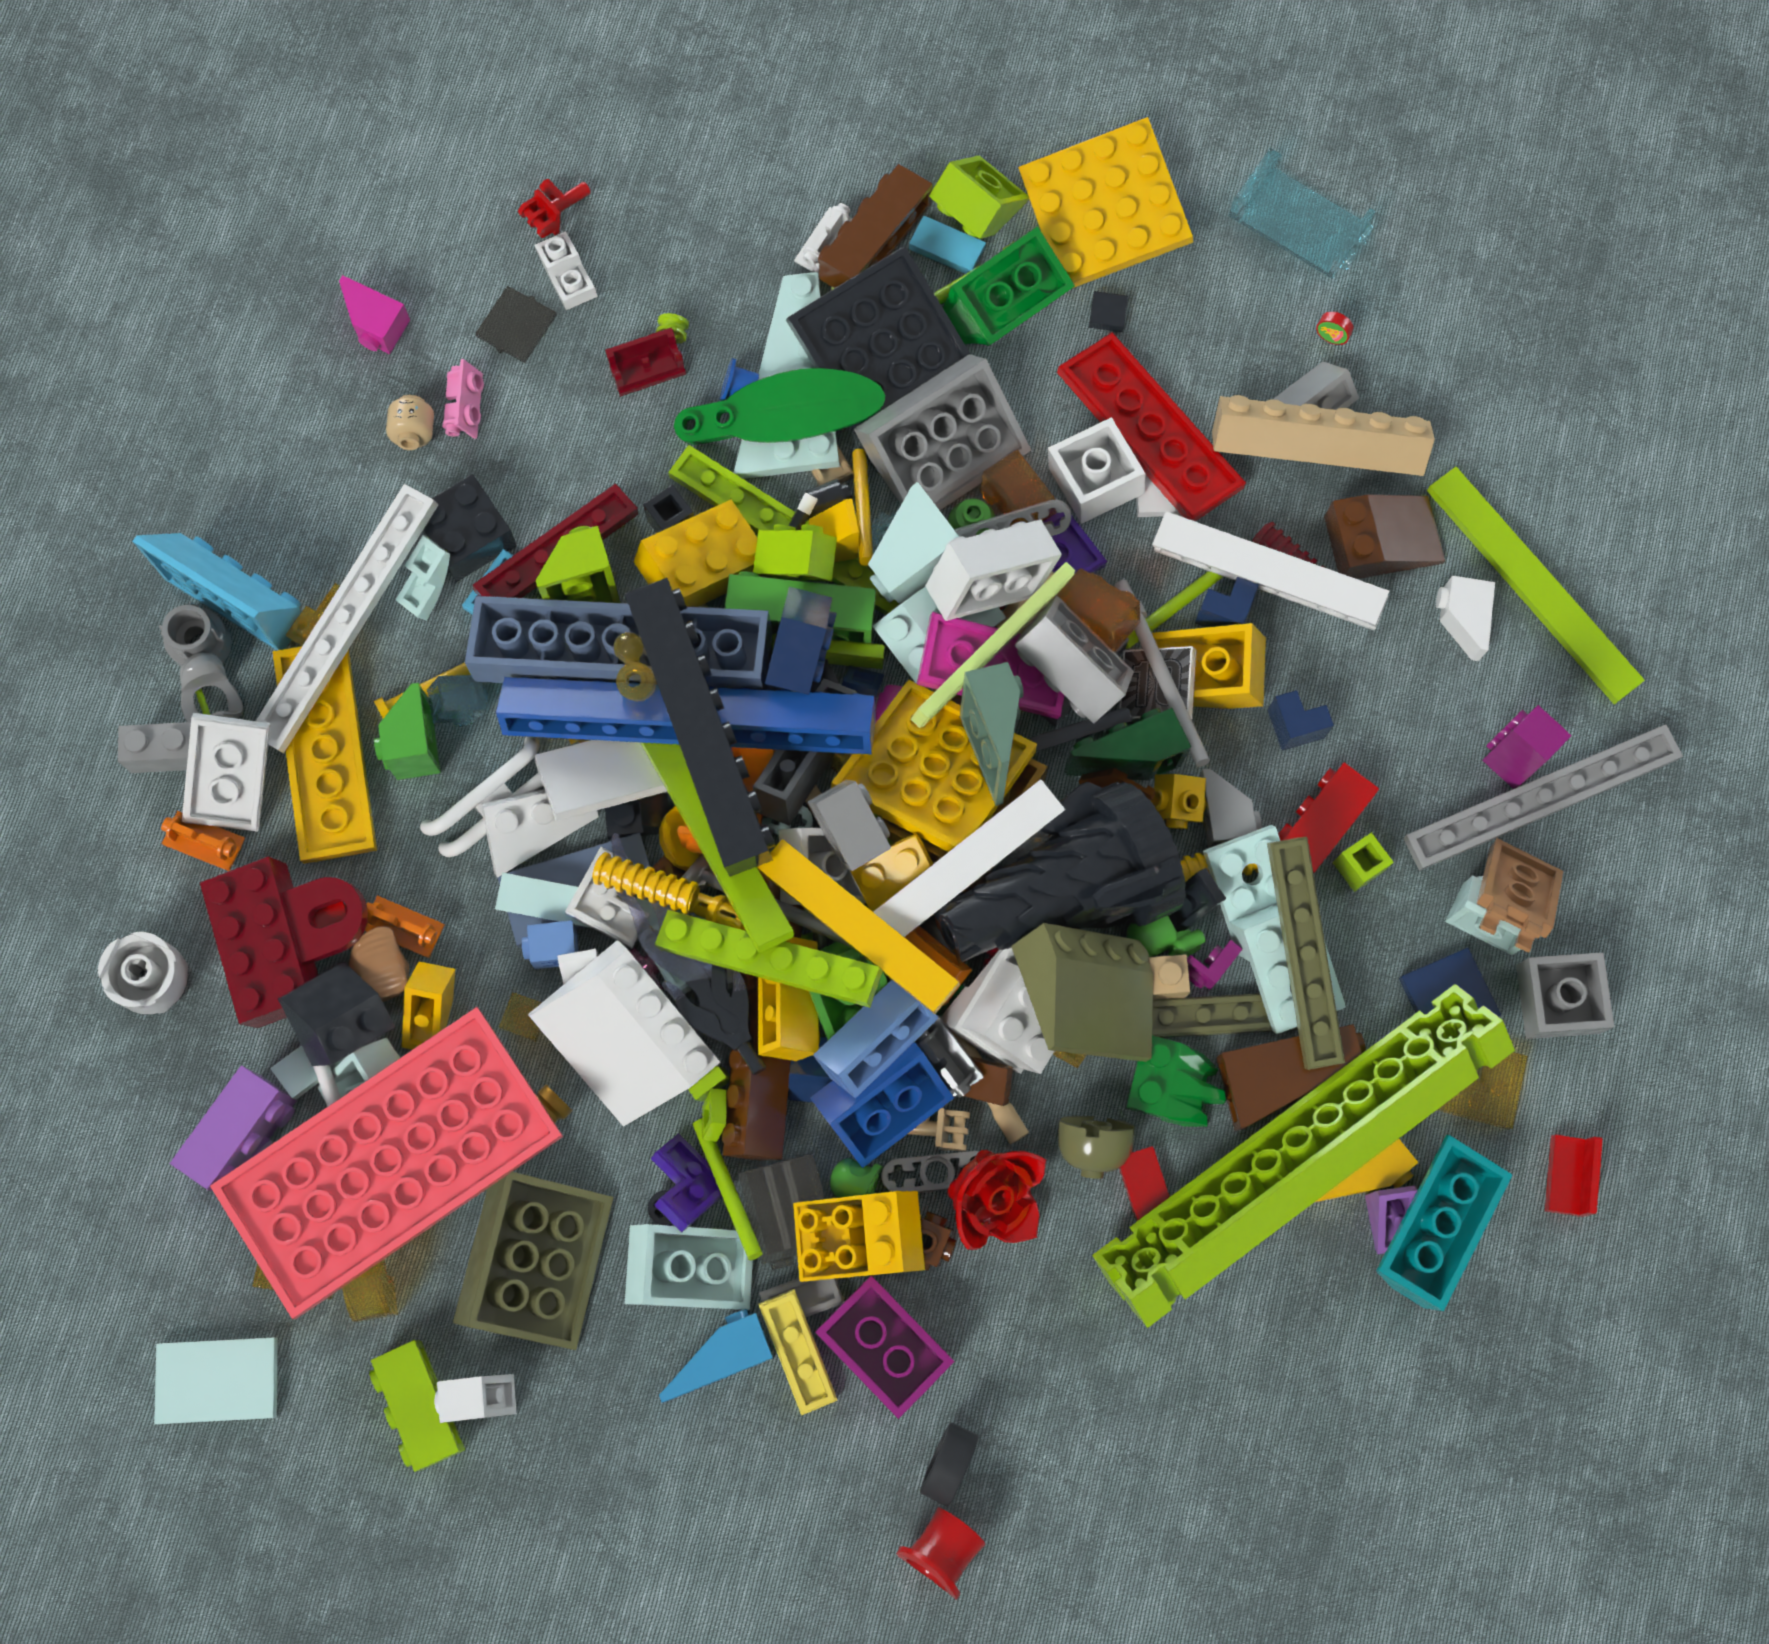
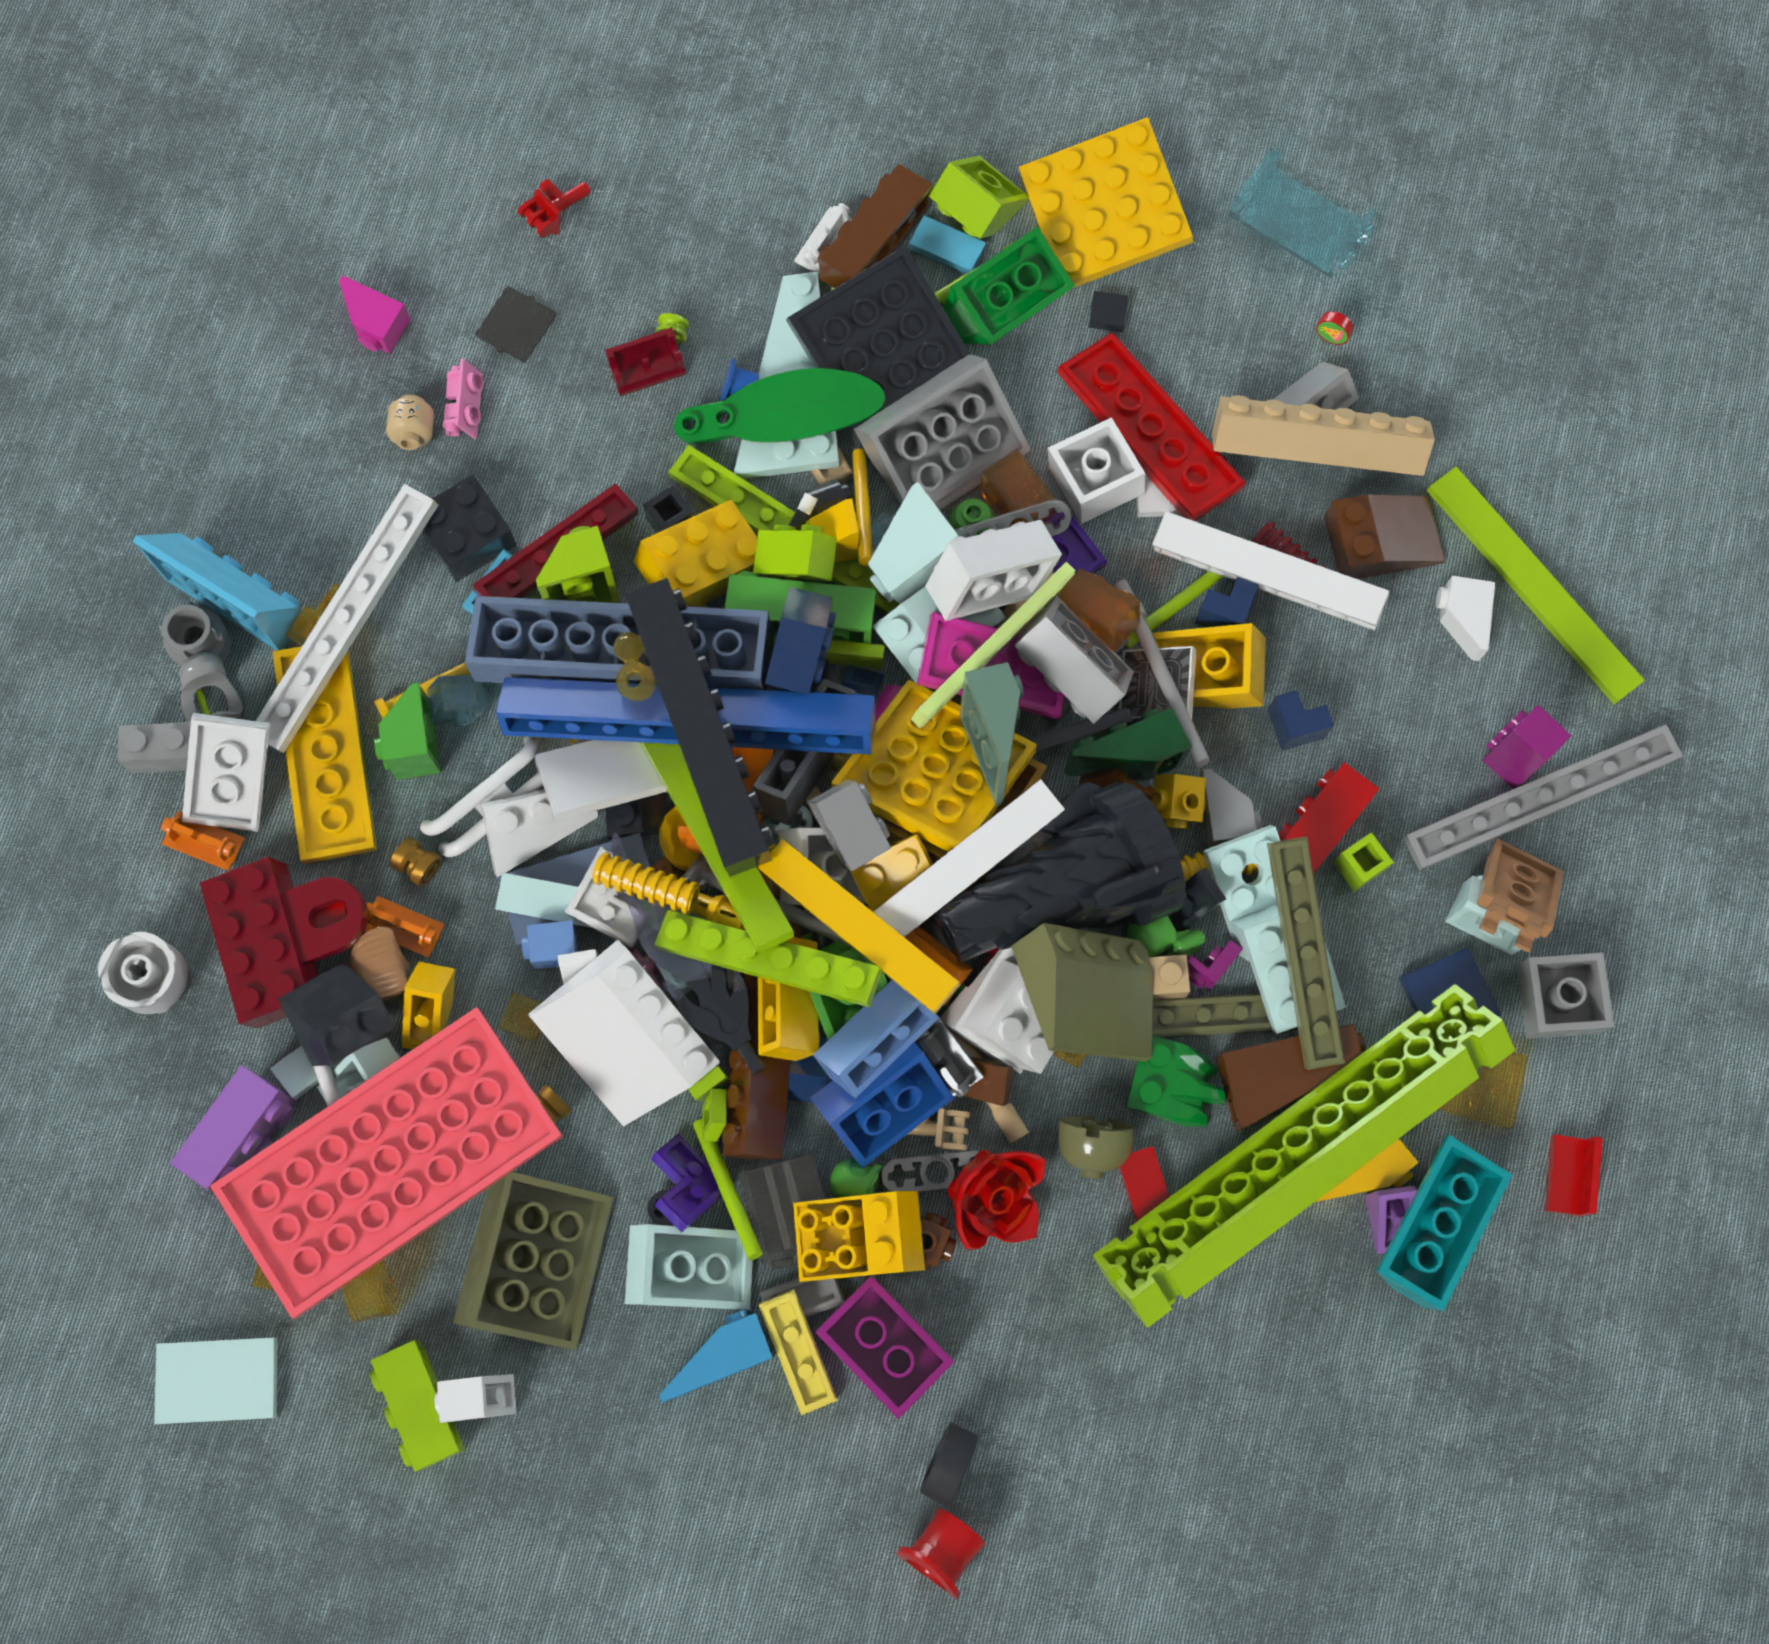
(415, 861): none -> pearl gold wheel
(424, 585): light aqua slope -> none
(566, 270): white slope -> none

